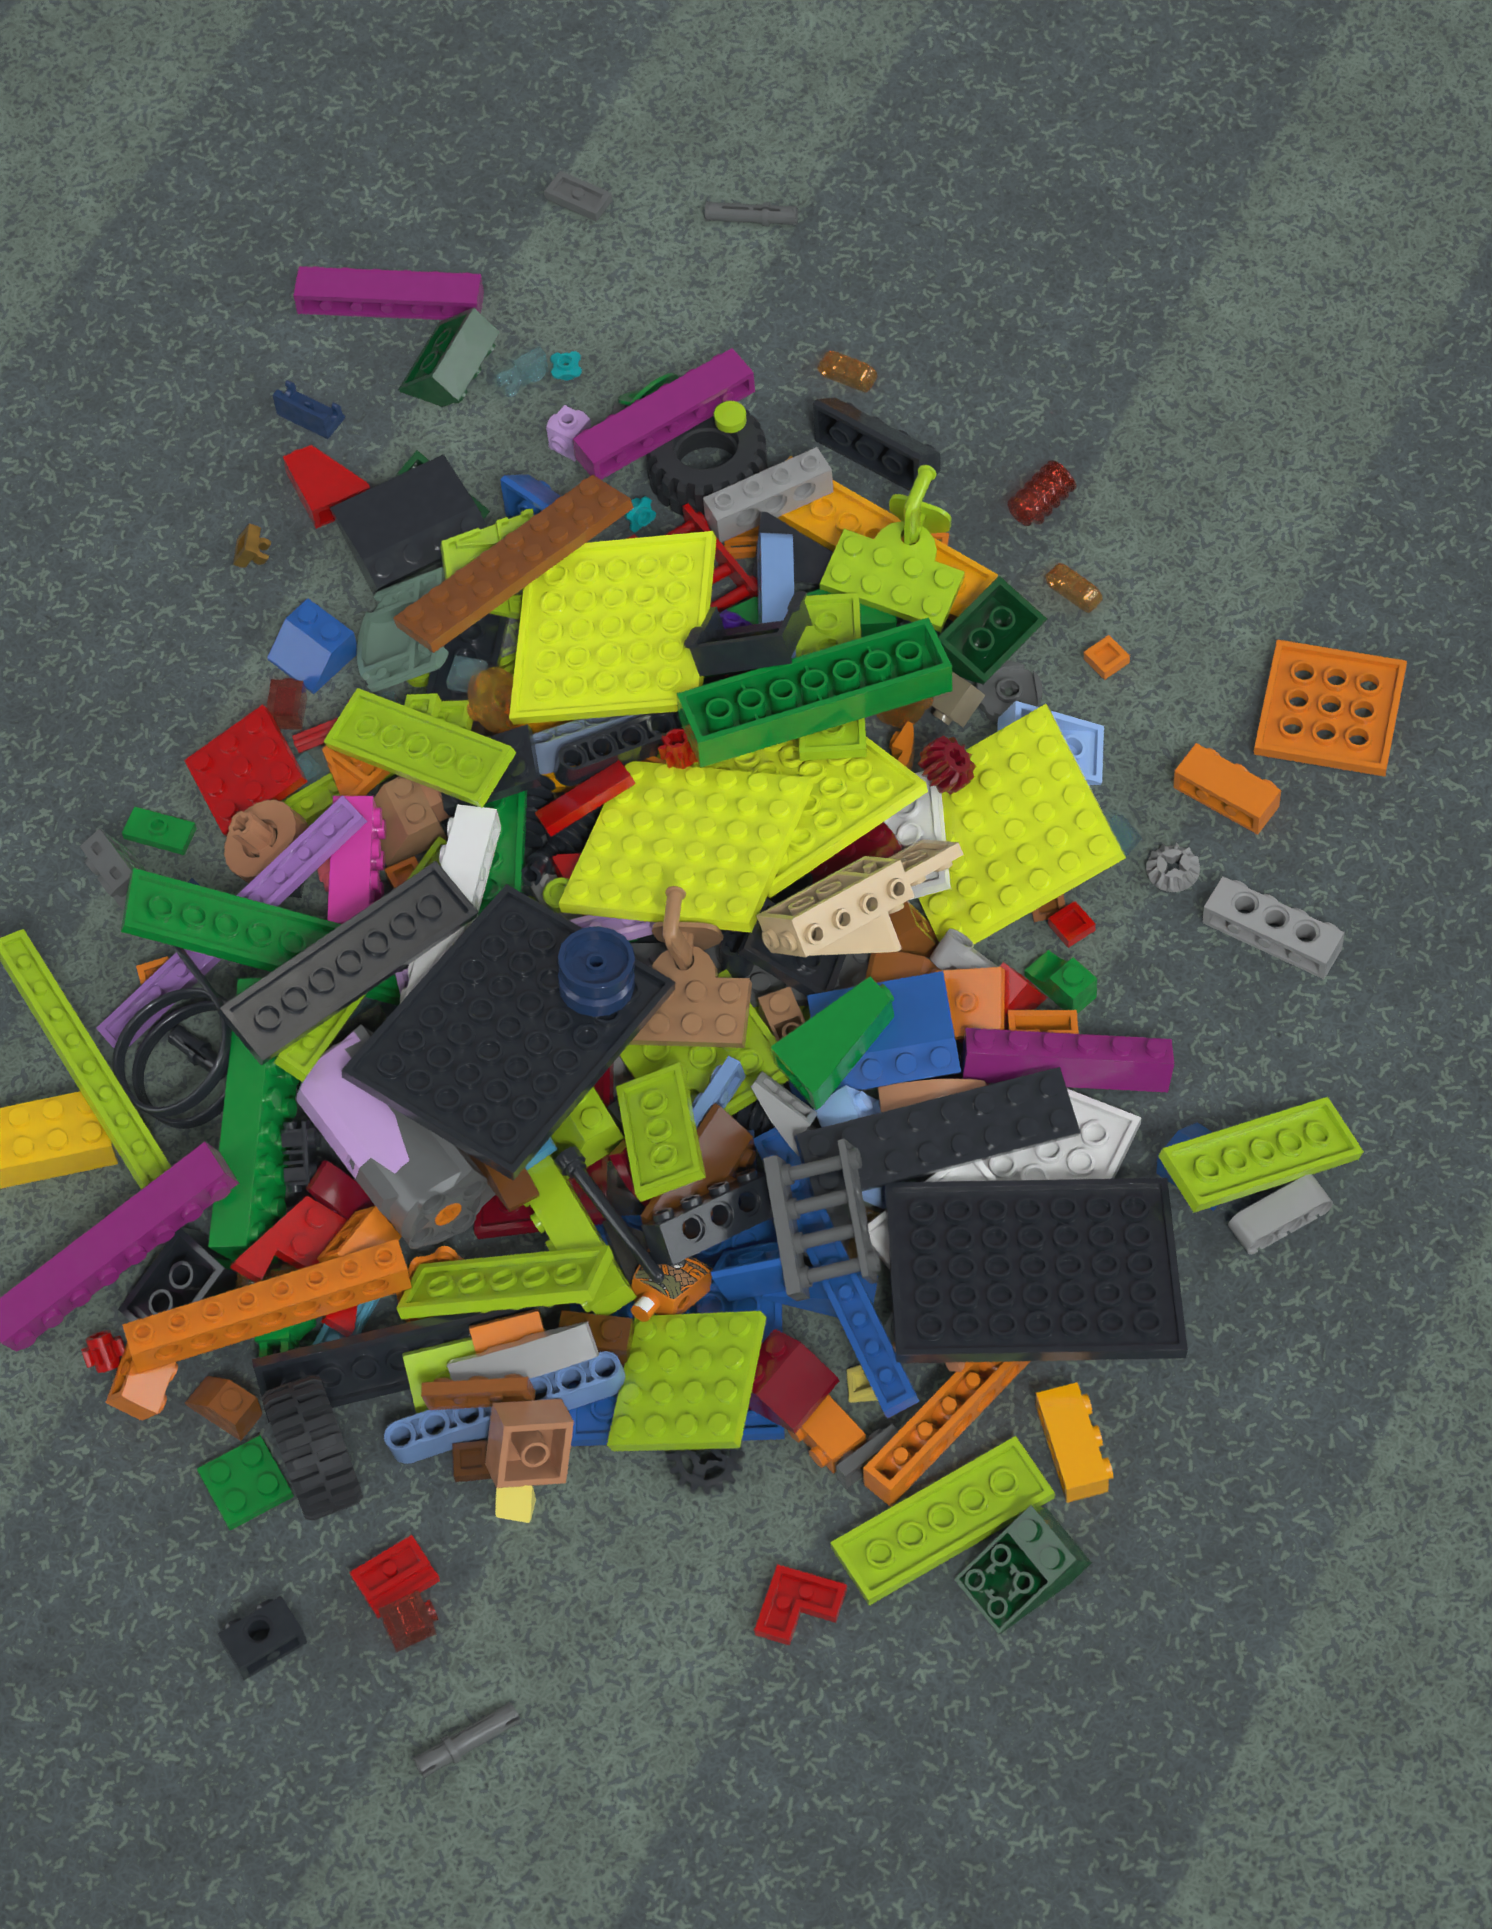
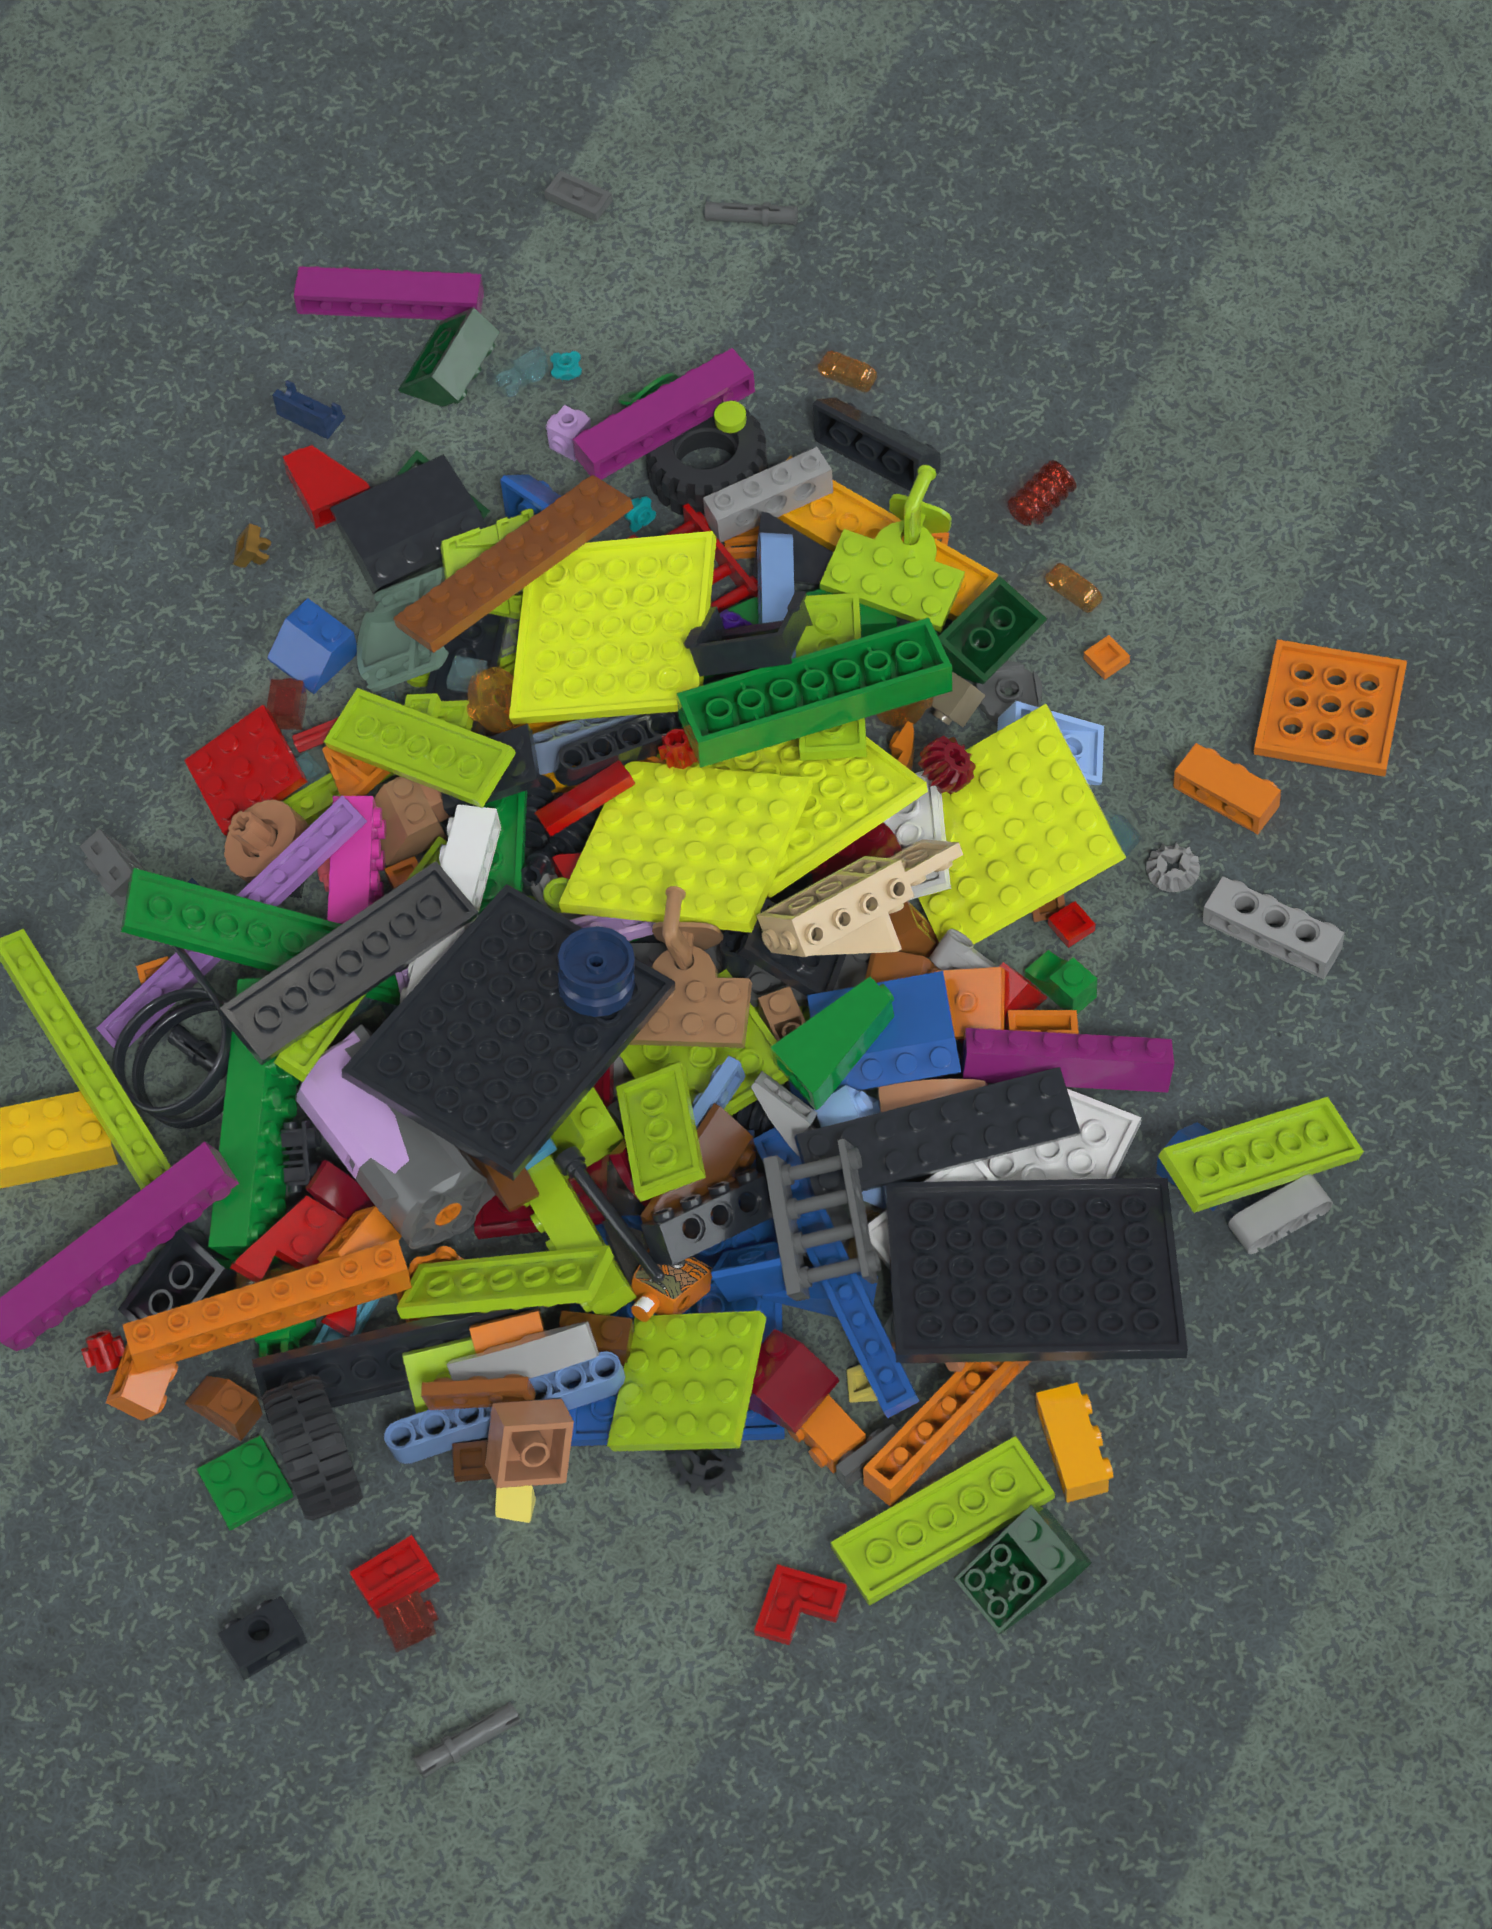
(159, 830): green plate -> none

